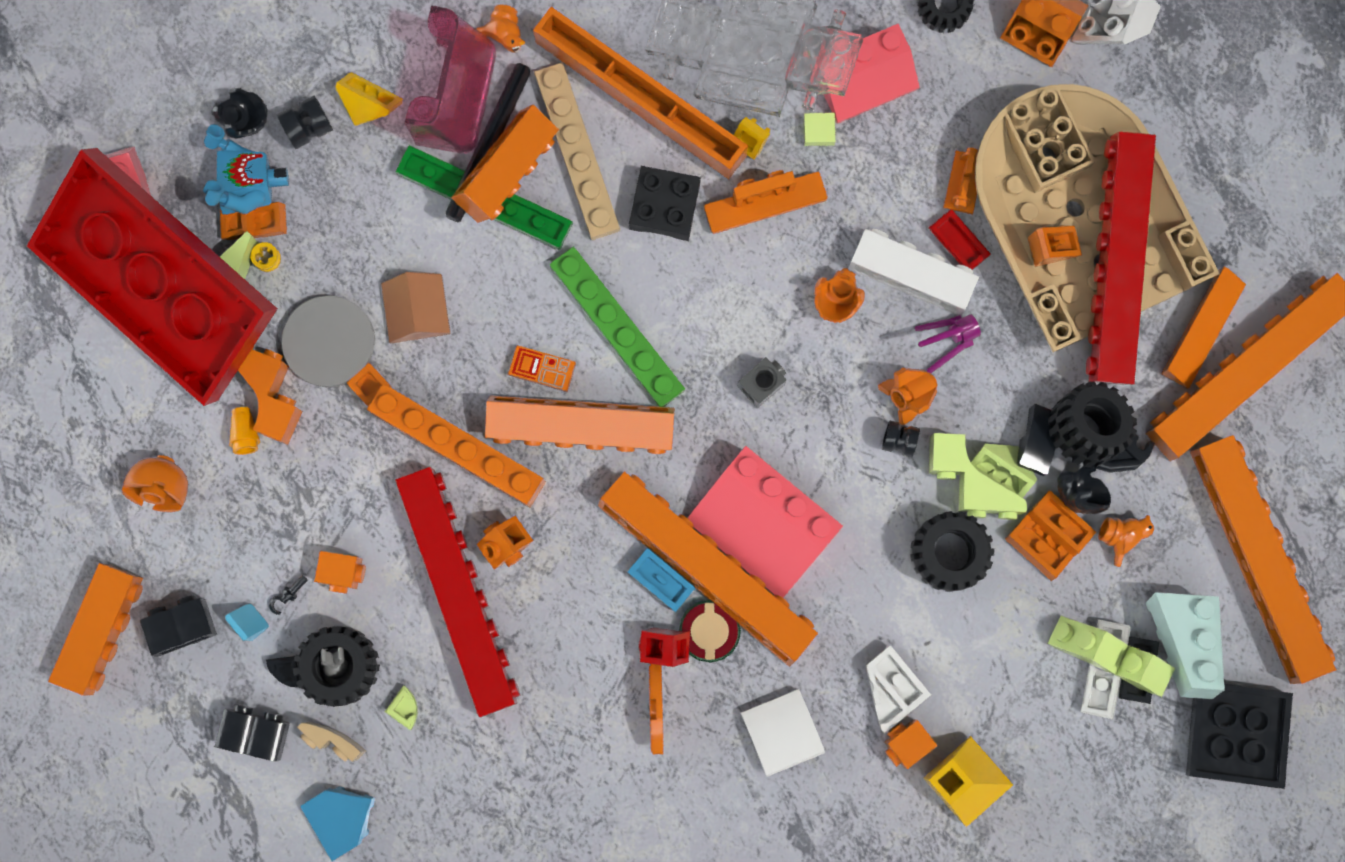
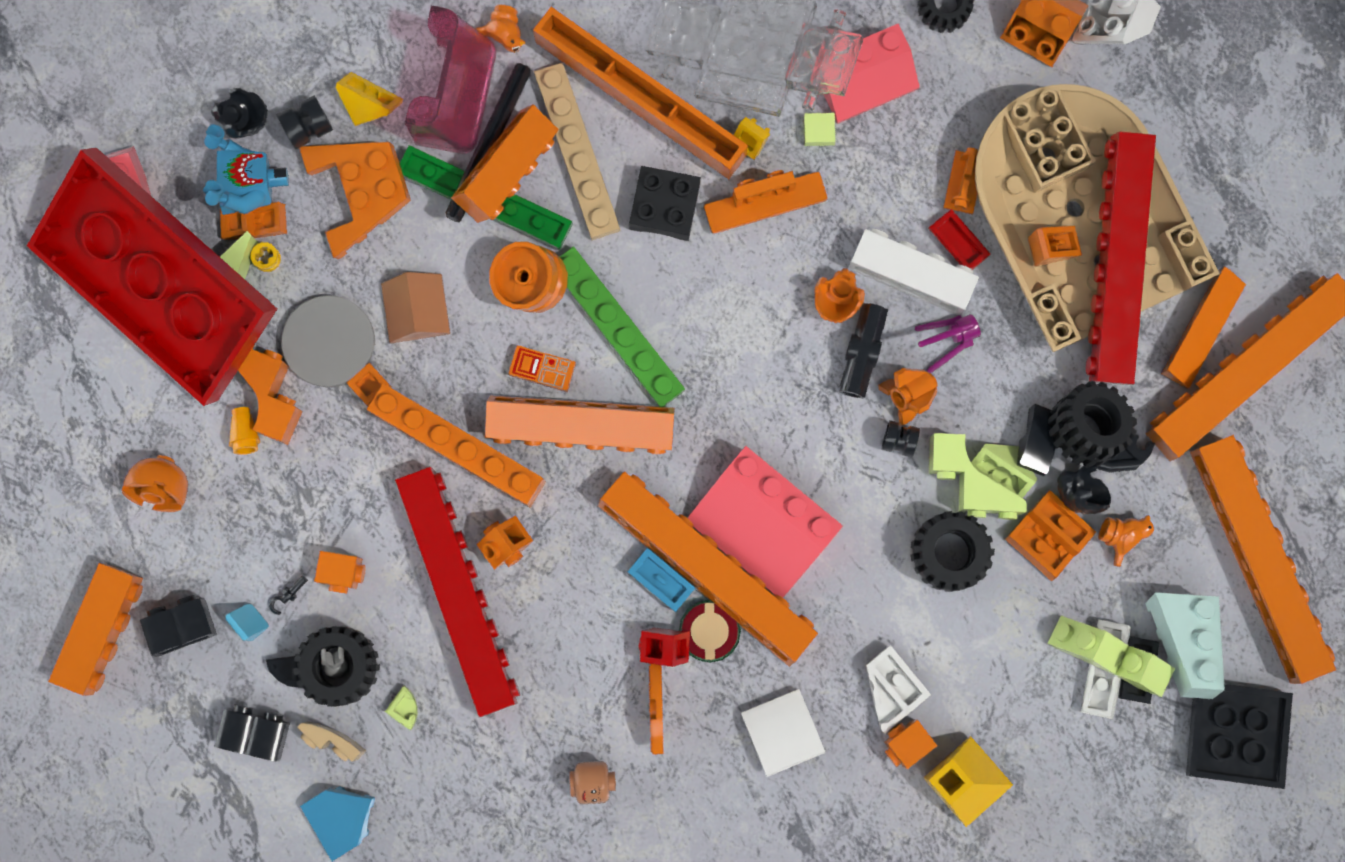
(371, 185): none -> orange wing
(528, 277): none -> orange wheel
(592, 782): none -> nougat head
(757, 394): dark grey brick -> none
(863, 350): none -> black piece

